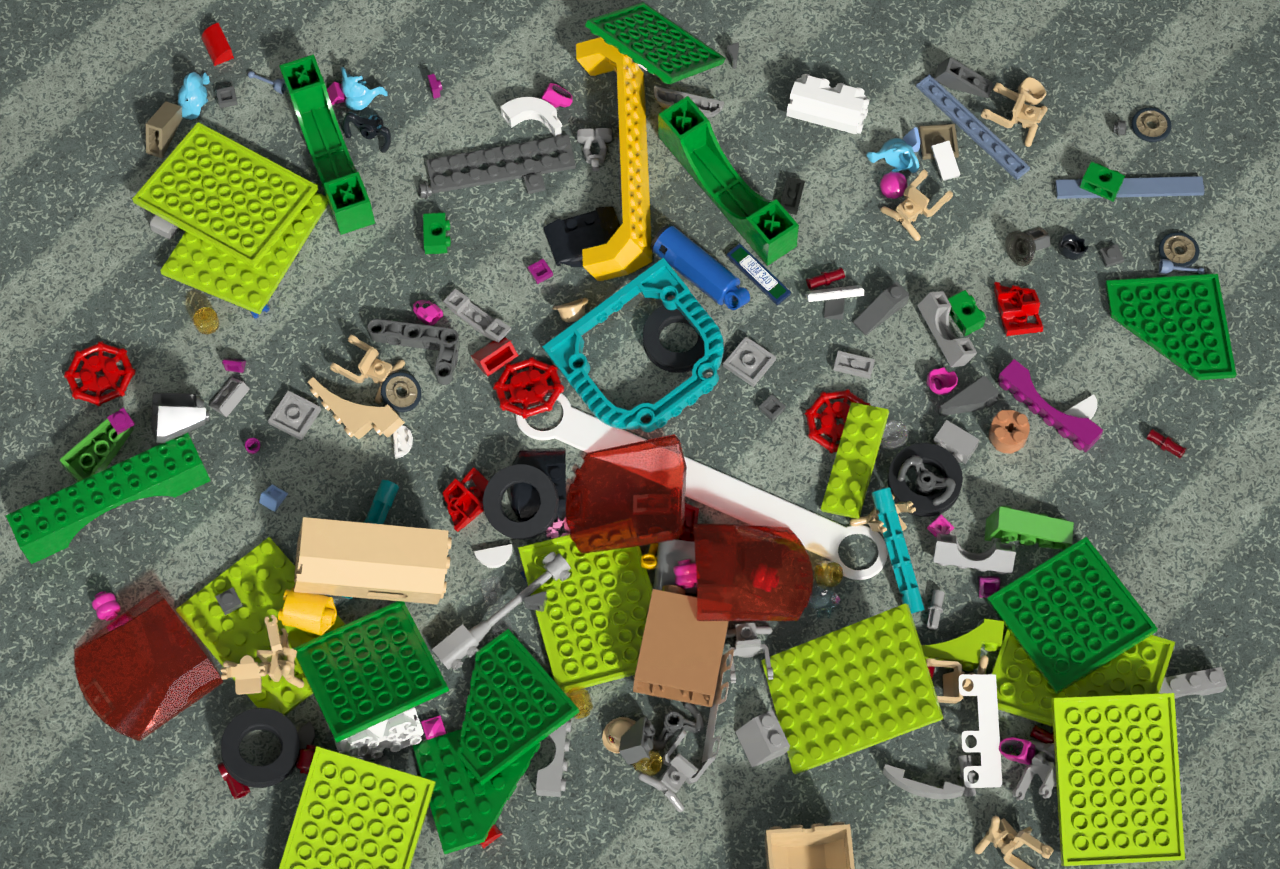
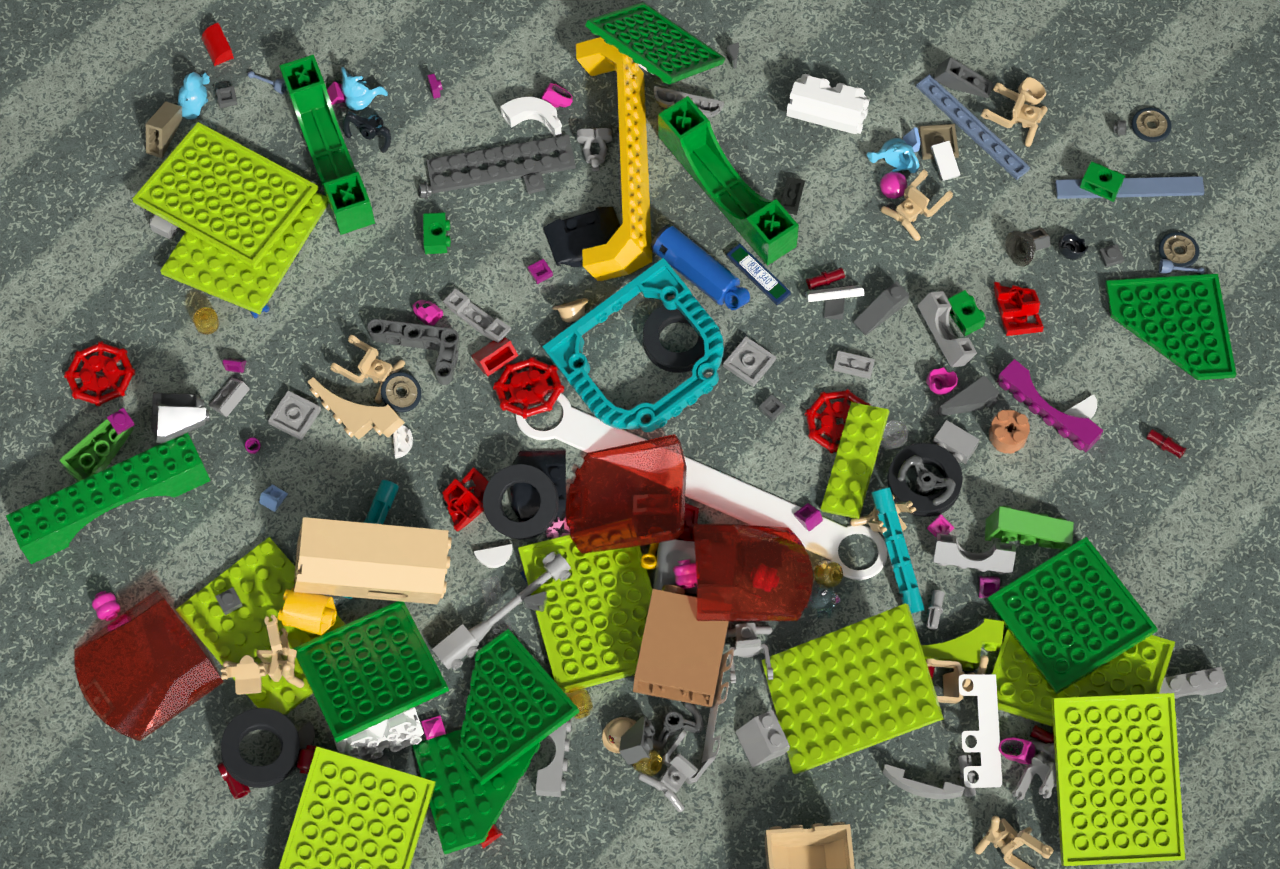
(808, 516): none -> magenta slope

